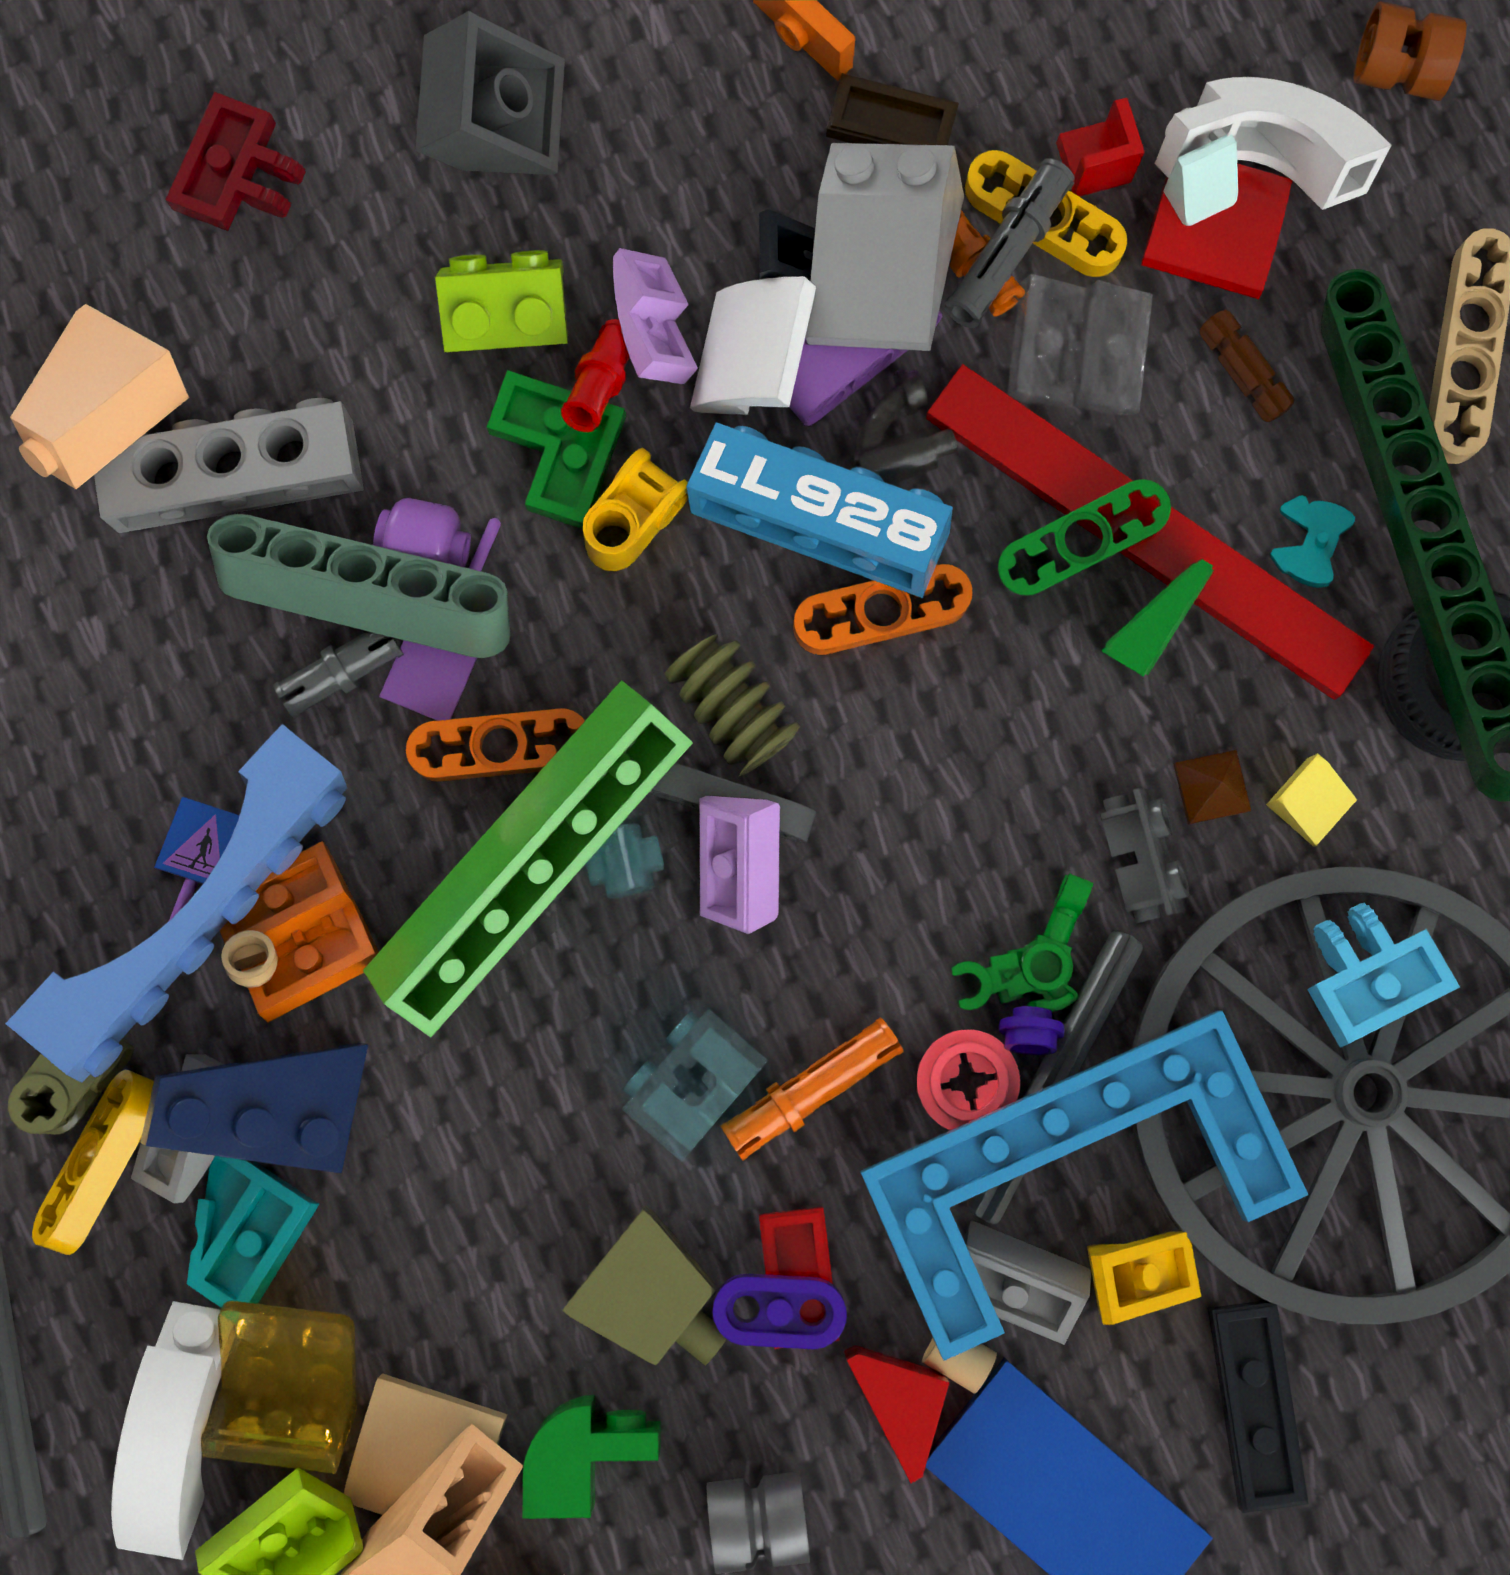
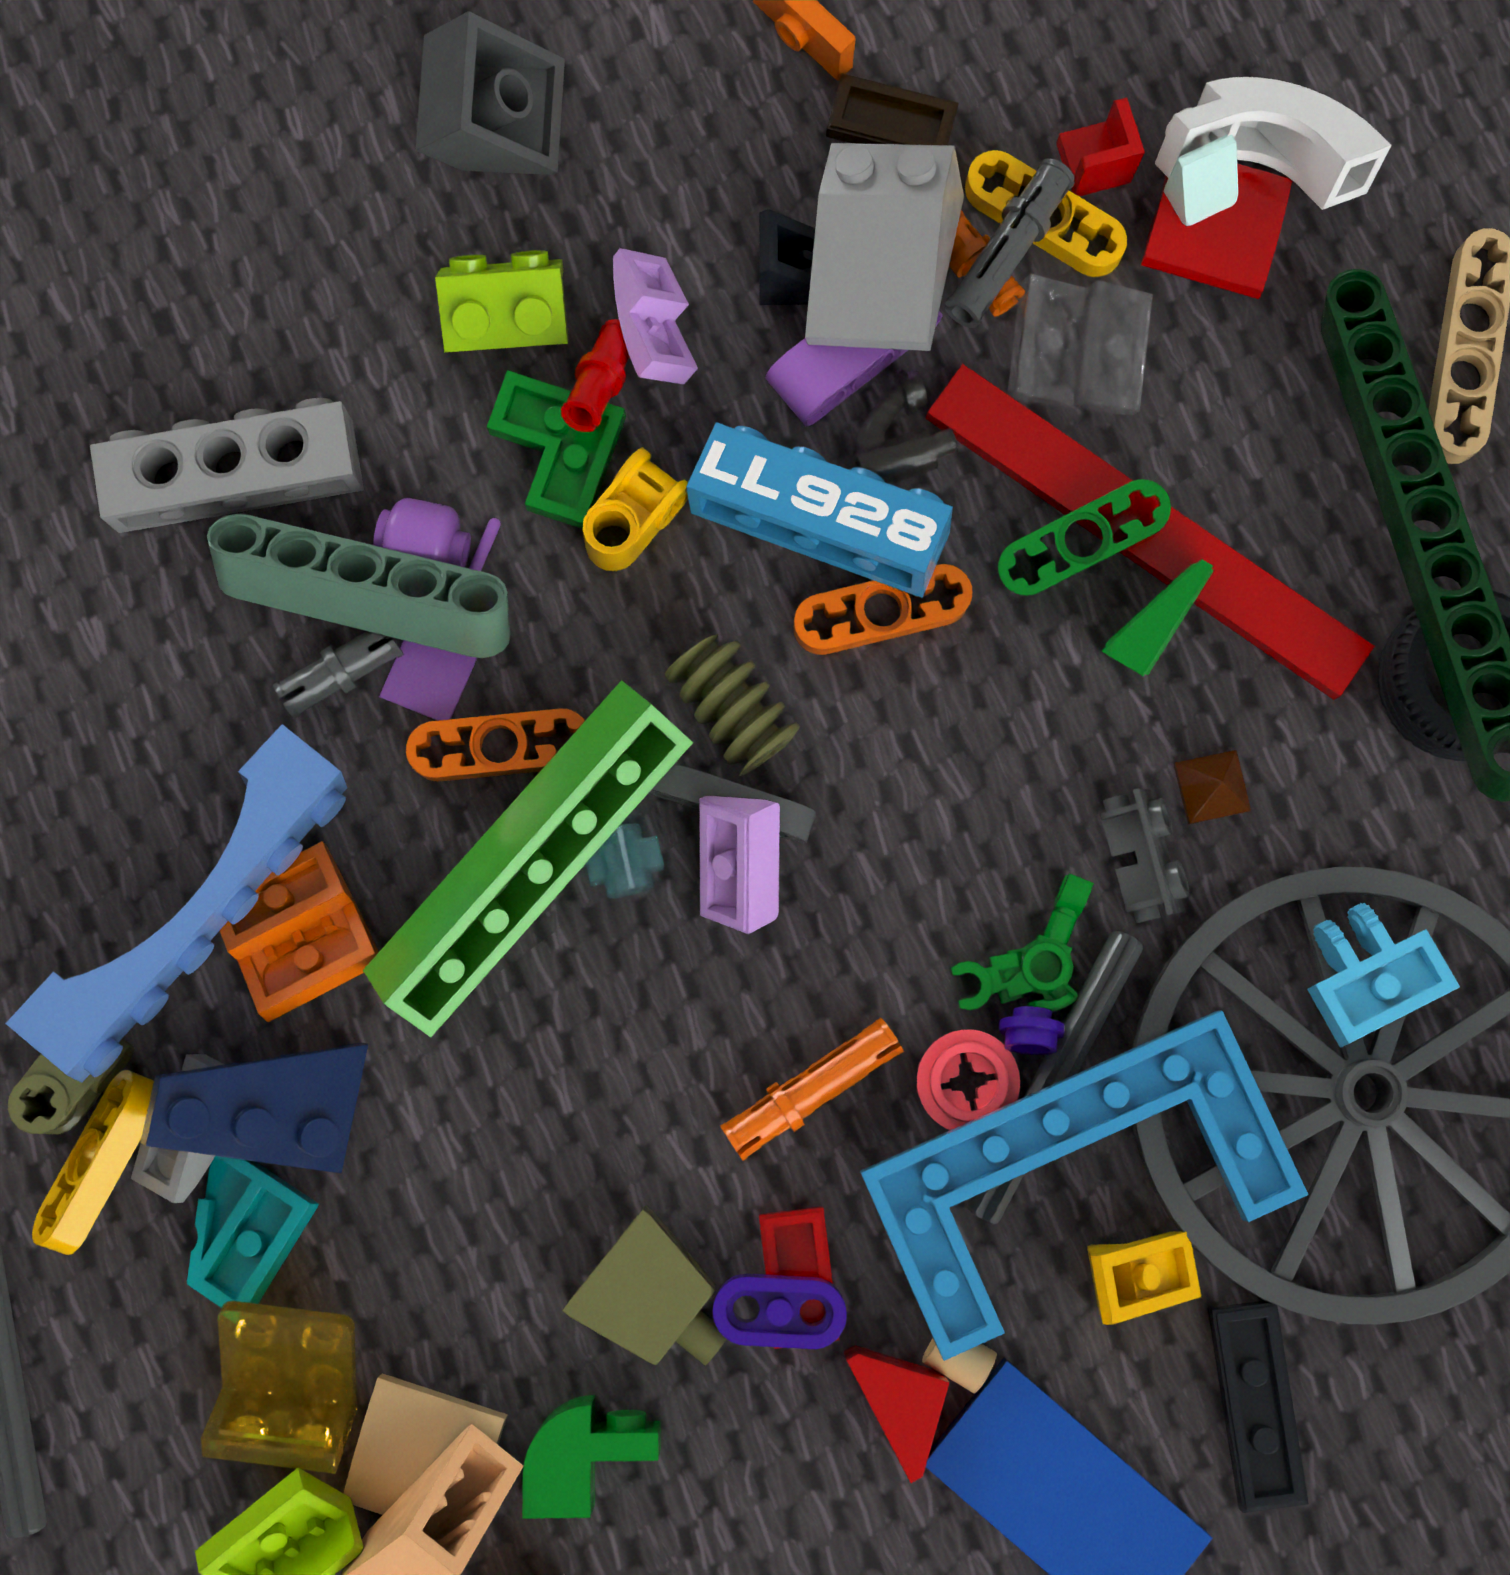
(94, 397): light nougat slope -> none
(160, 1447): white arch -> none
(195, 845): piece -> none
(223, 161): dark red hinge -> none
(246, 951): tan hinge -> none
(681, 1121): clear light blue brick -> none
(753, 345): white slope -> none
(757, 1522): flat silver wheel -> none
(1029, 1282): light grey slope -> none
(1246, 365): reddish brown axle -> none
(1311, 561): teal piece -> none
(1312, 799): light yellow slope -> none
(1431, 53): dark orange wheel -> none

